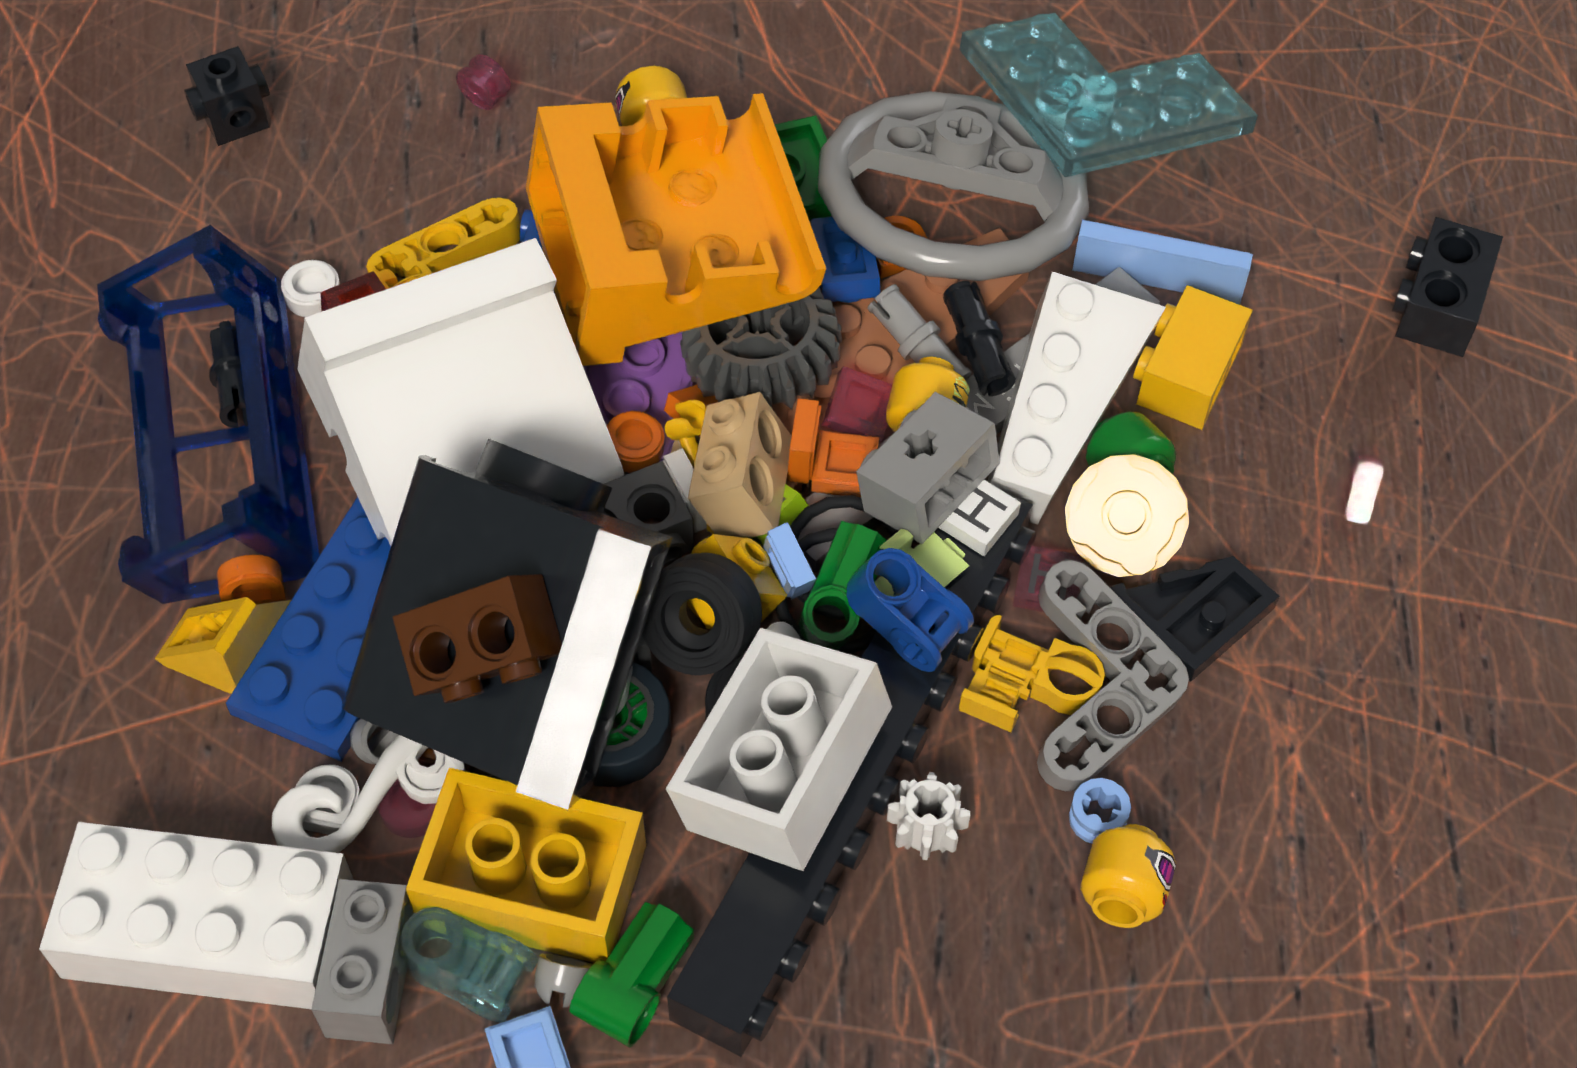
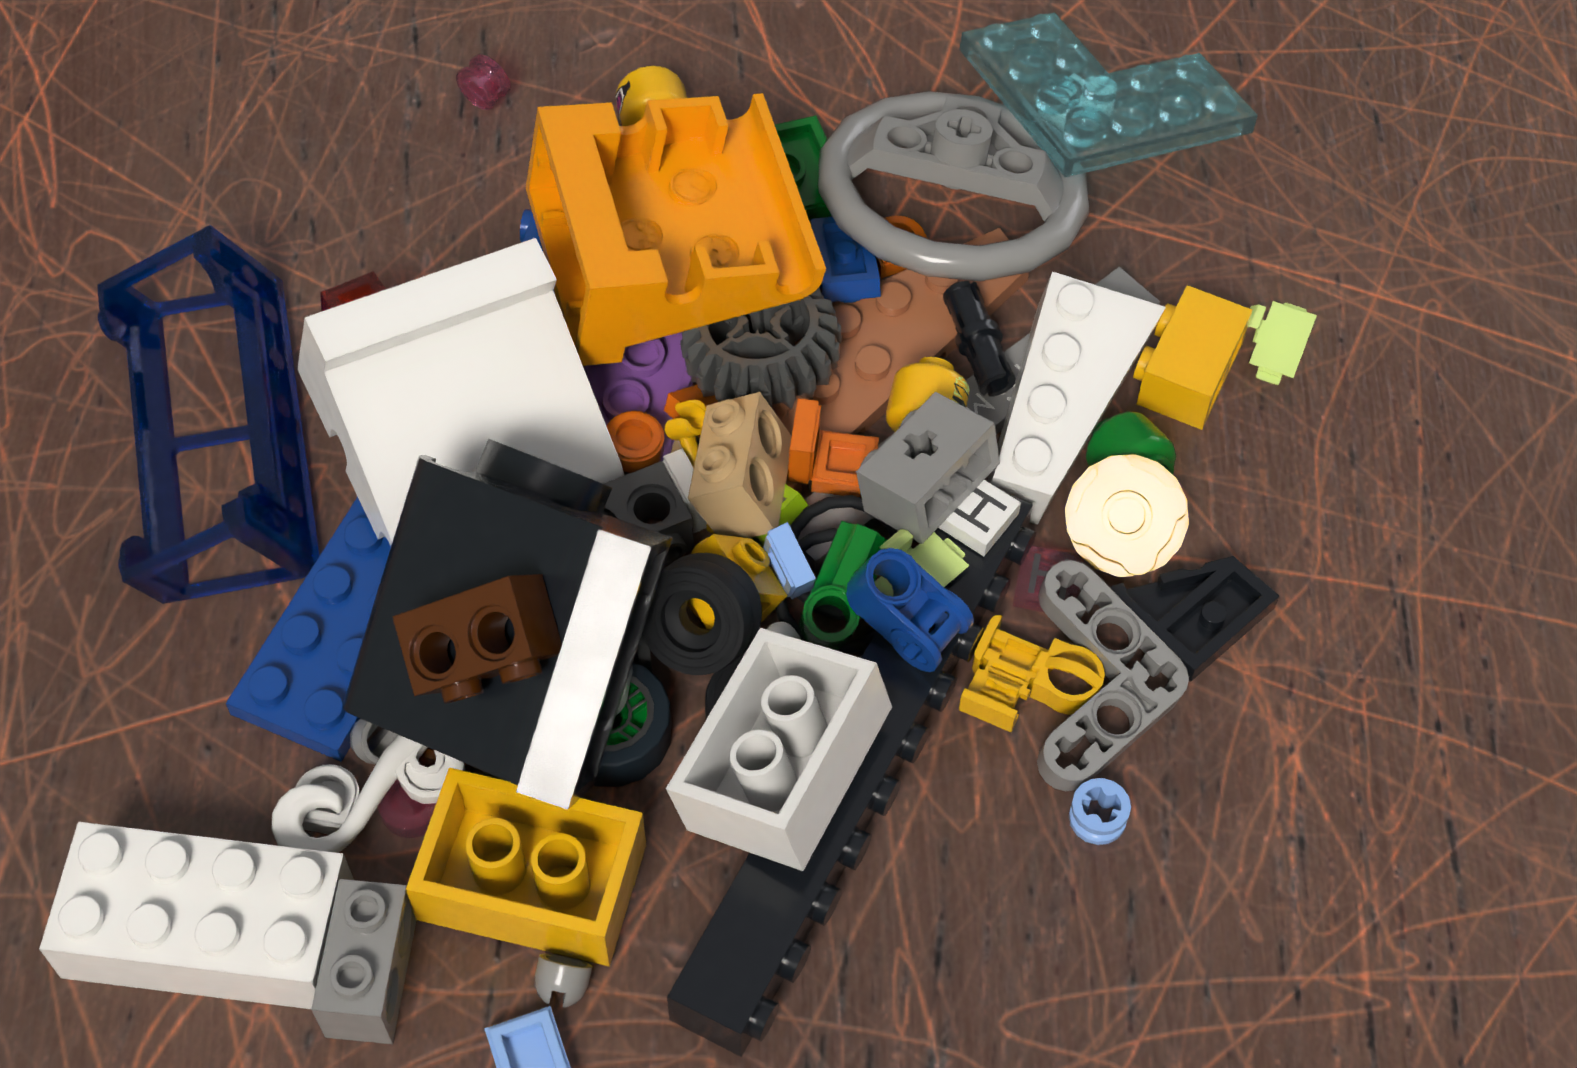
(220, 640): yellow slope -> none
(227, 374): black axle -> none
(228, 95): black brick -> none
(251, 577): orange tile -> none
(303, 285): white tile -> none
(476, 970): clear light blue piece -> none
(491, 224): yellow beam -> none
(624, 990): green piece -> none
(858, 404): clear pink tile -> none
(911, 331): light grey pin -> none
(928, 799): white gear -> none
(1128, 876): yellow head -> none
(1162, 260): light blue tile -> none
(1279, 339): none -> yellowish green piece
(1365, 484): tile -> none
(1448, 286): black brick -> none

